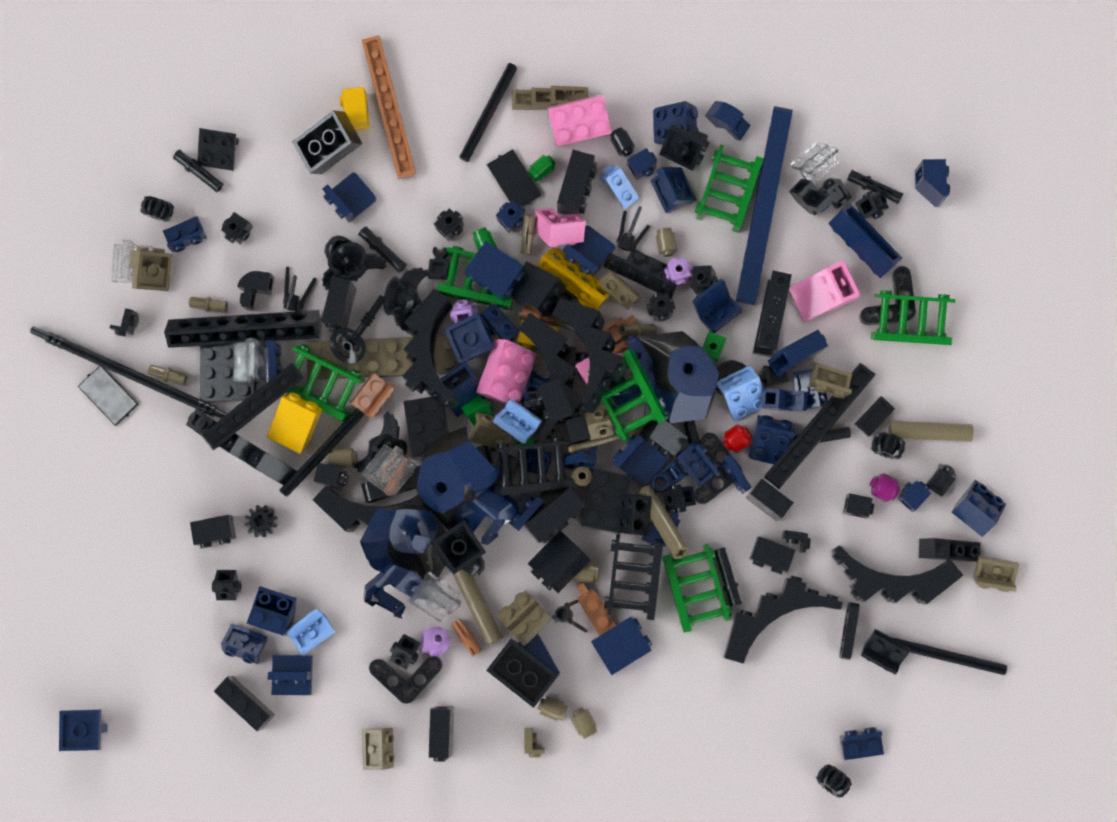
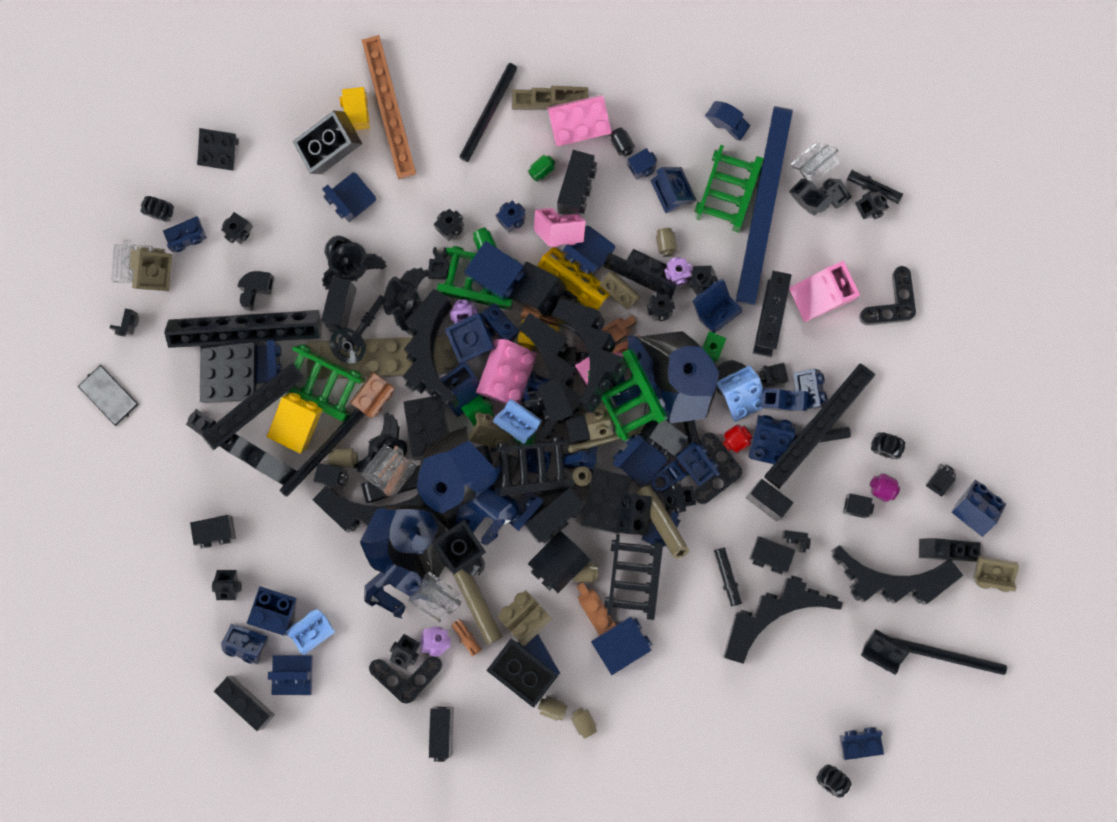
(80, 730): dark blue bracket -> none
(129, 373): black axle -> none
(168, 374): dark tan axle -> none
(192, 166): black pin -> none
(208, 304): dark tan axle -> none
(250, 361): clear bracket -> none
(264, 514): black gear -> none
(292, 301): black plant -> none
(377, 749): dark tan bracket -> none
(385, 252): black pin -> none
(513, 178): black piece -> none
(529, 223): dark tan pin -> none
(529, 740): dark tan bracket -> none
(565, 615): black plant -> none
(619, 185): light blue bracket -> none
(626, 241): black plant -> none
(637, 329): dark tan pin -> none
(680, 114): dark blue bracket -> none
(682, 601): green fence -> none
(684, 146): black plate -> none
(733, 469): dark blue plate -> none
(797, 353): dark blue brick -> none
(830, 380): dark tan bracket -> none
(849, 631): black beam -> none
(865, 240): dark blue brick -> none
(874, 416): black plate -> none
(902, 334): green fence -> none
(914, 495): dark blue brick -> none
(931, 431): dark tan piece -> none
(932, 180): dark blue slope -> none

